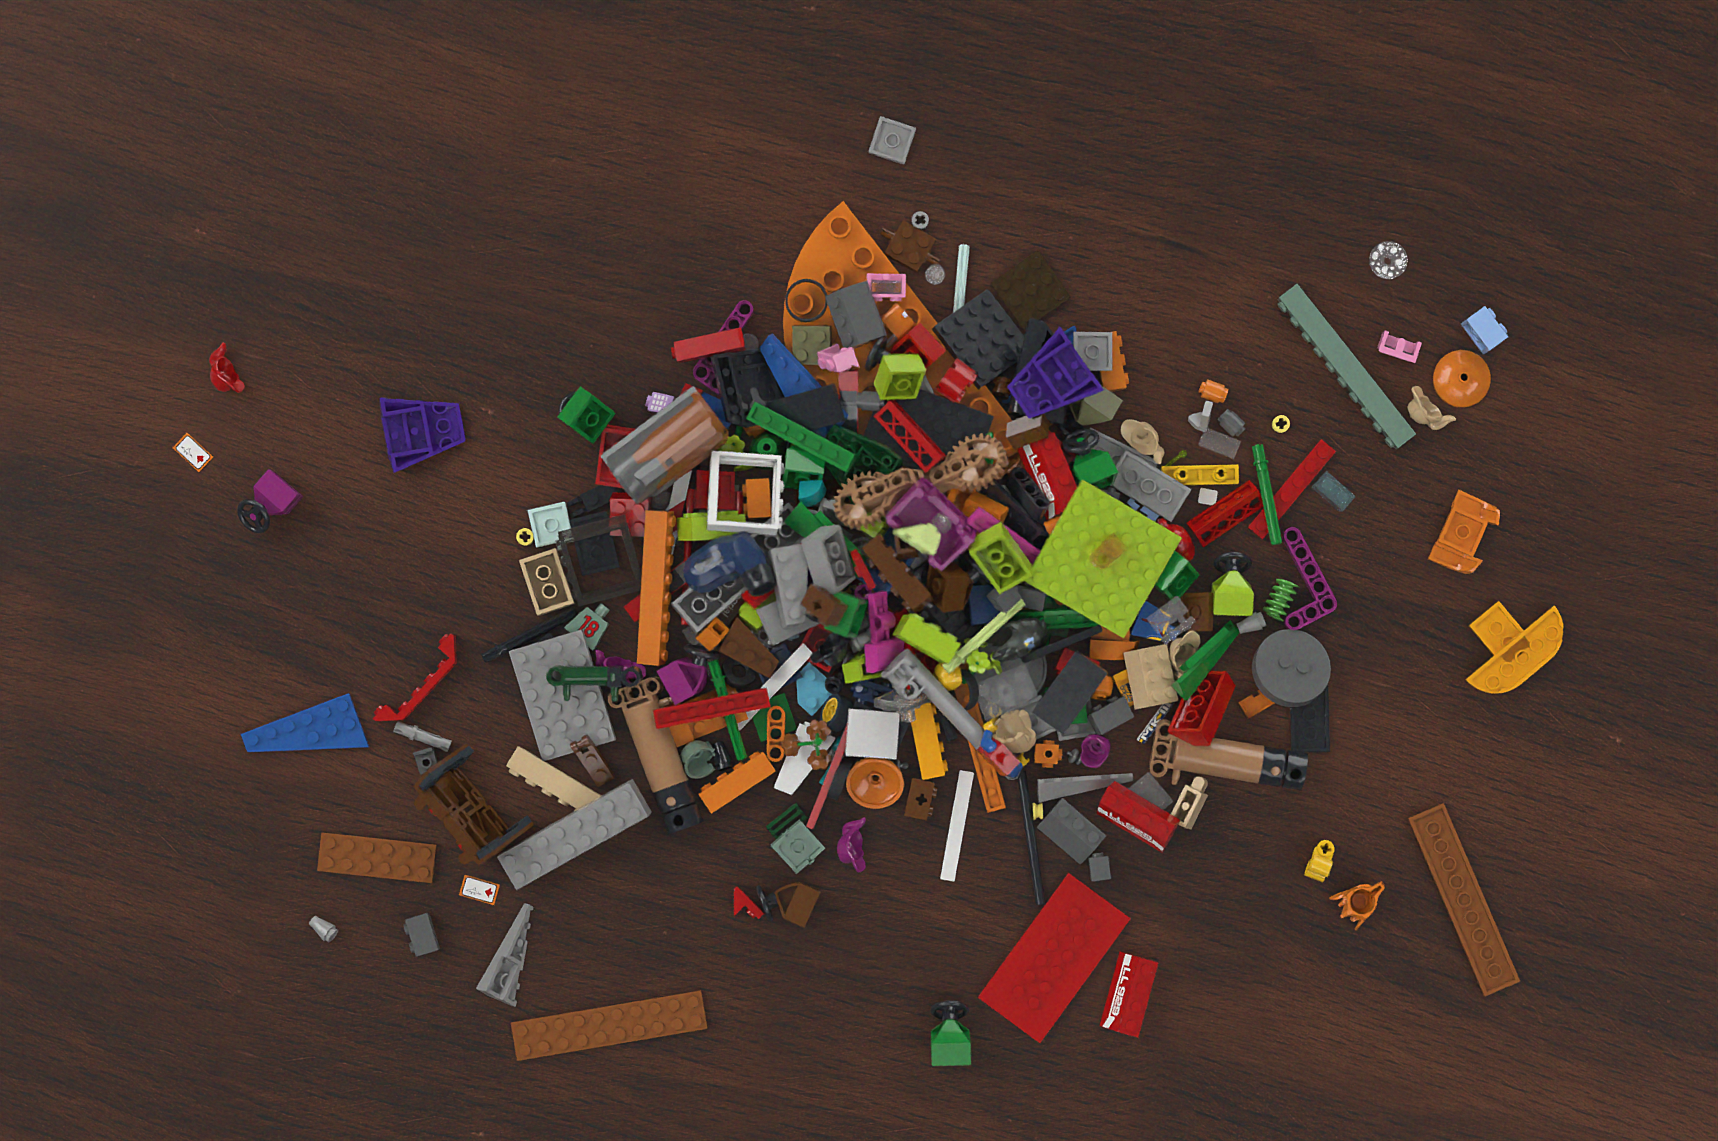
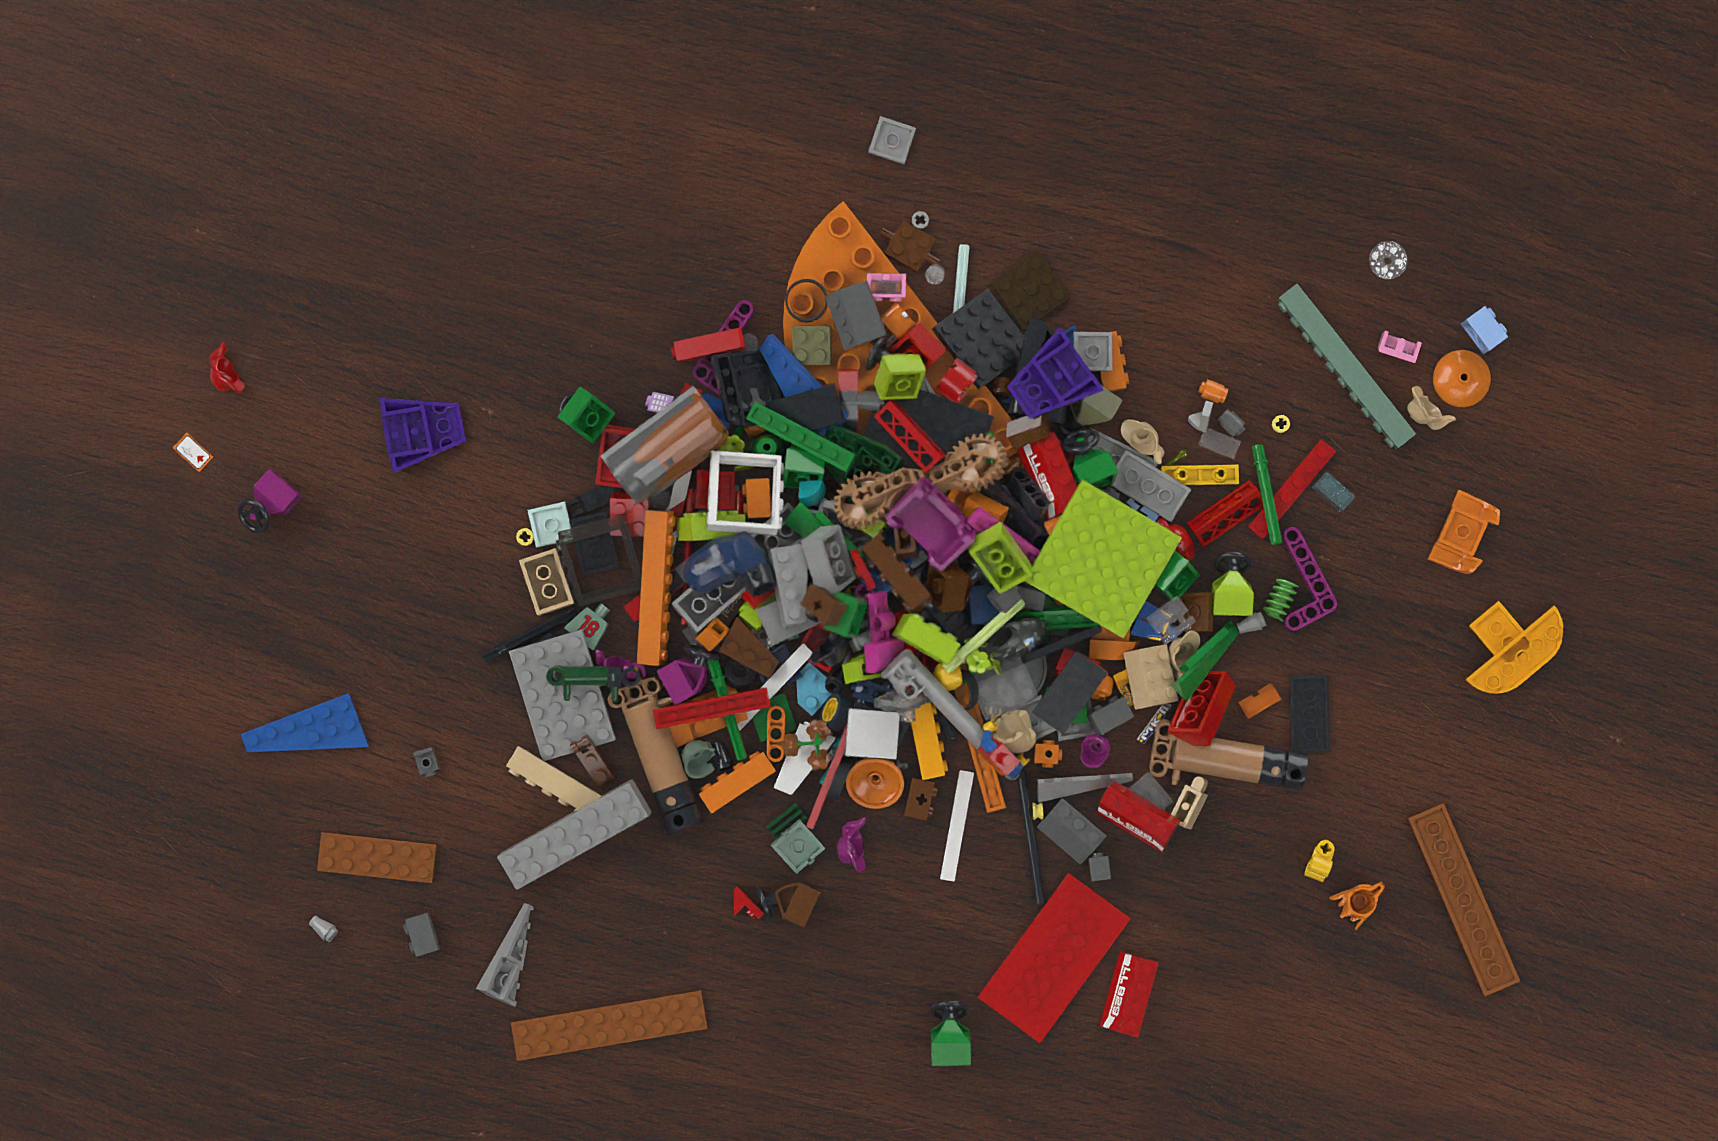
(415, 733): light grey pin -> none
(448, 647): red slope -> none
(470, 821): reddish brown container -> none
(479, 889): white sticker -> none
(837, 359): bright pink window -> none
(921, 537): yellowish green slope -> none
(942, 522): clear tile -> none
(1073, 756): dark grey hair -> none
(1110, 550): clear yellow piece -> none
(1207, 496): white sticker -> none
(1291, 668): dark grey brick -> none

